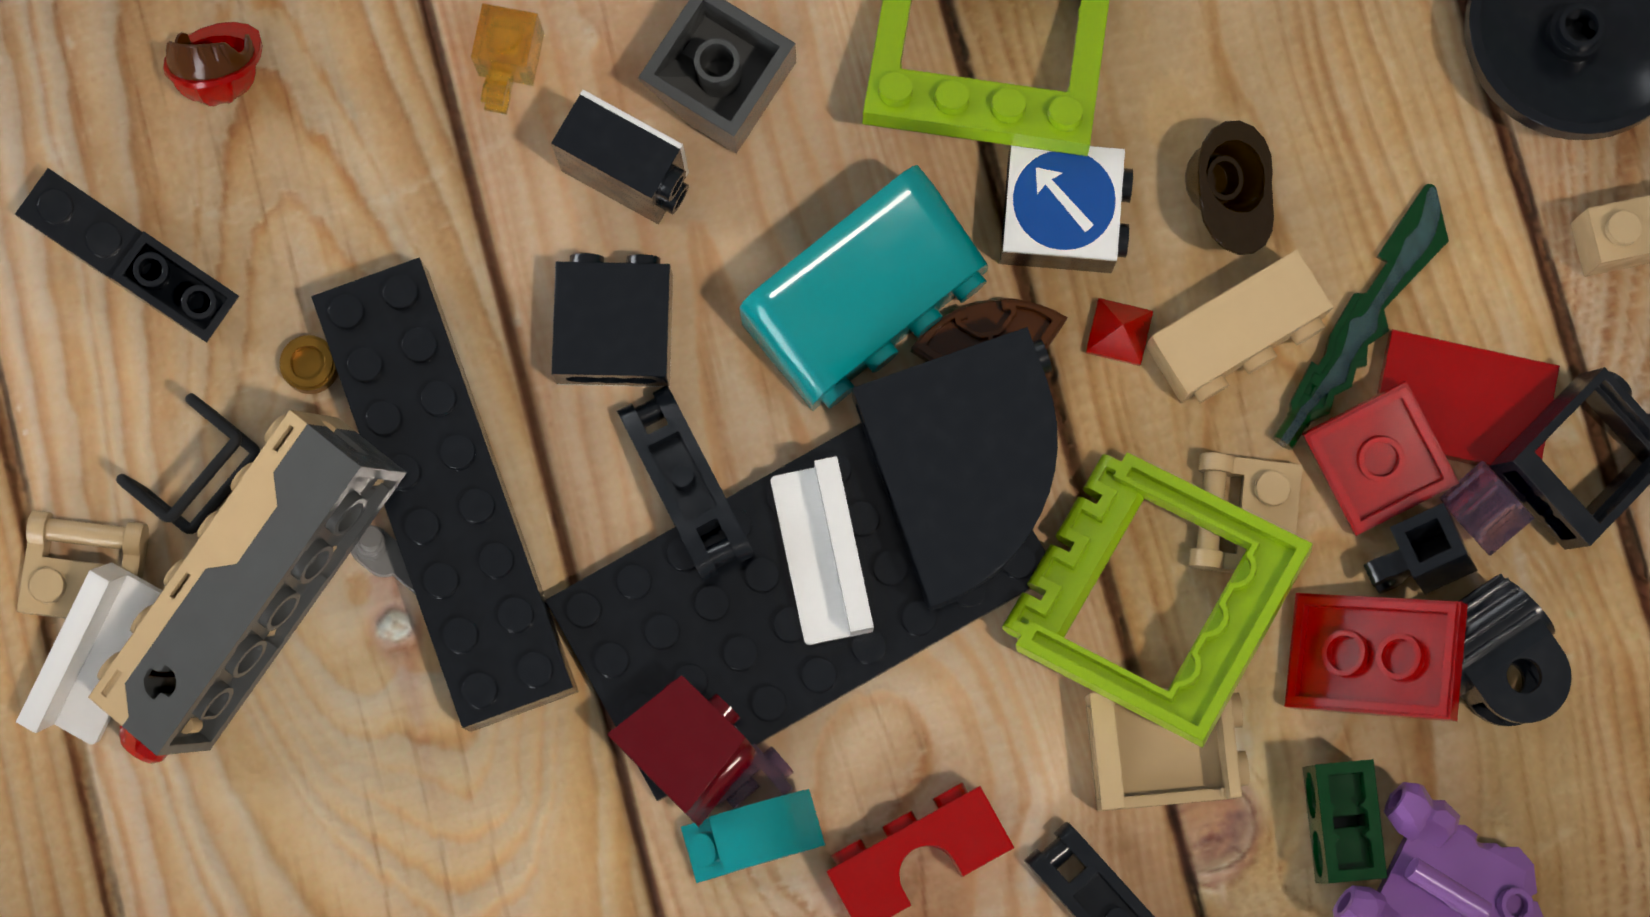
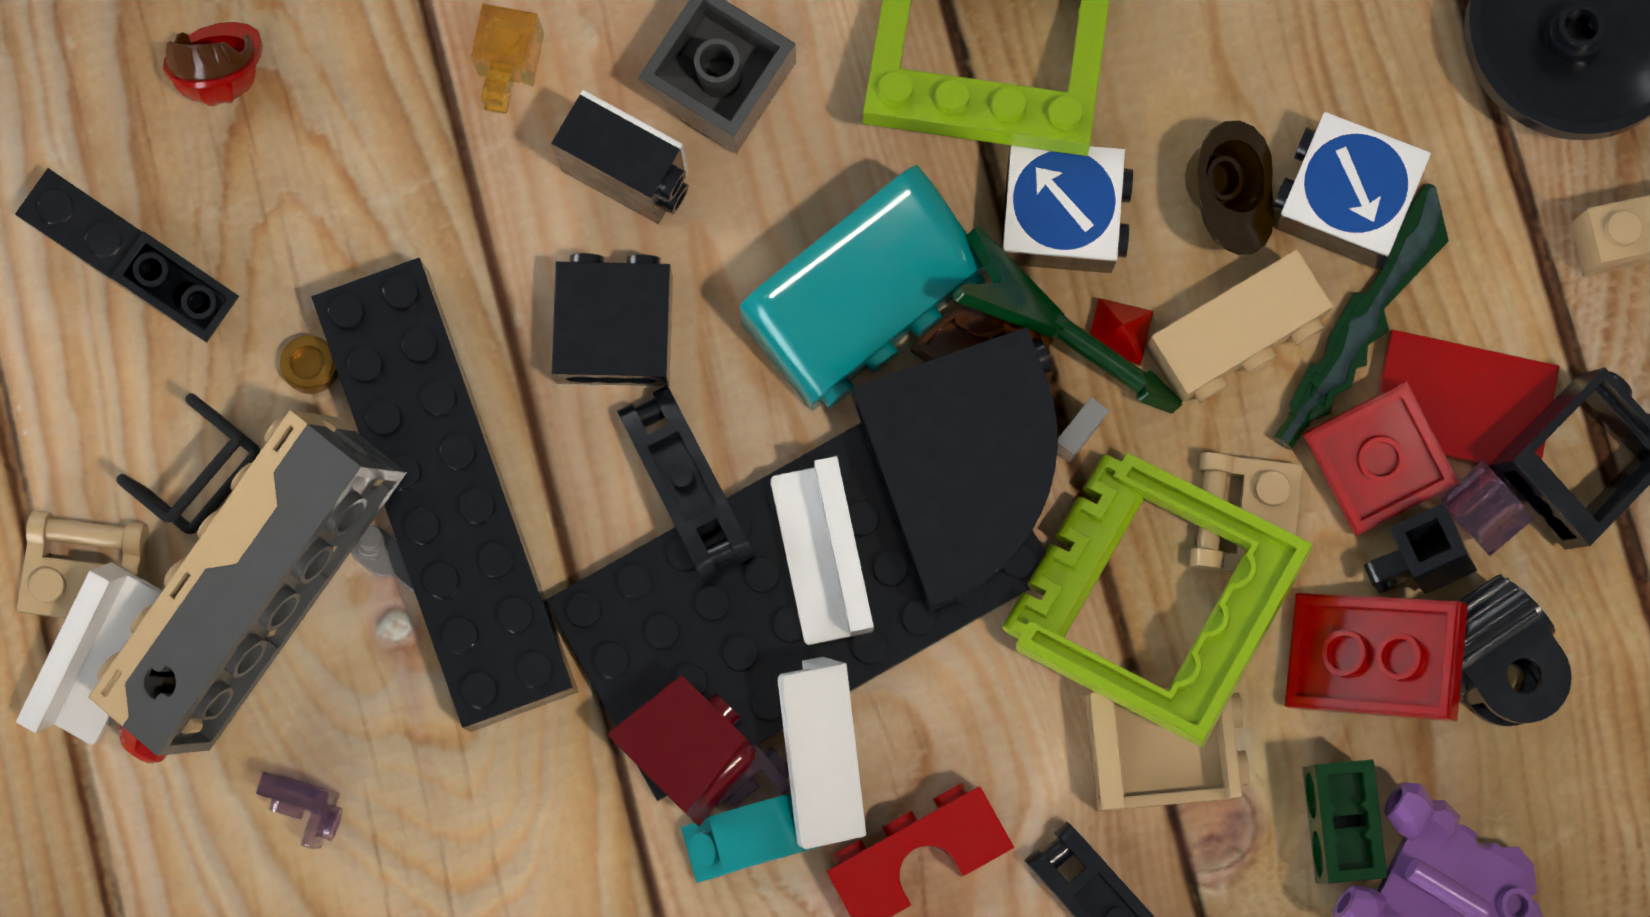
(294, 796): none -> bracket
(821, 753): none -> white panel
(1021, 302): none -> dark green piece
(1081, 429): none -> light grey tile
(1350, 190): none -> piece

